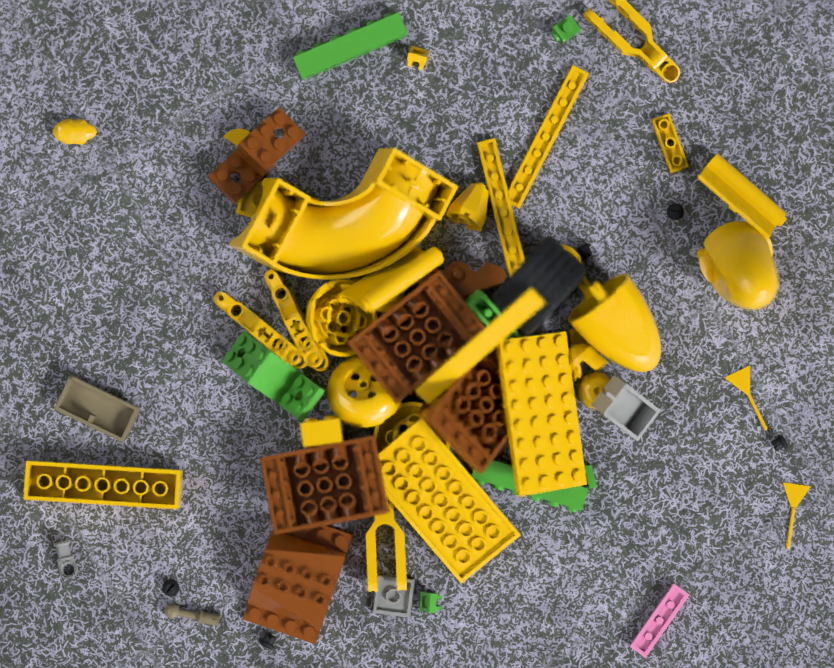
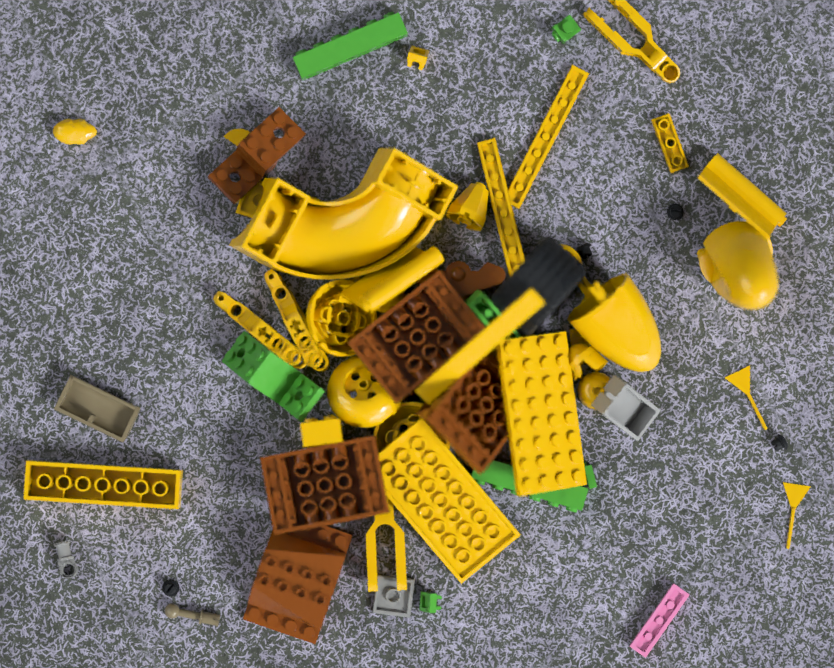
(267, 641): black piece -> none

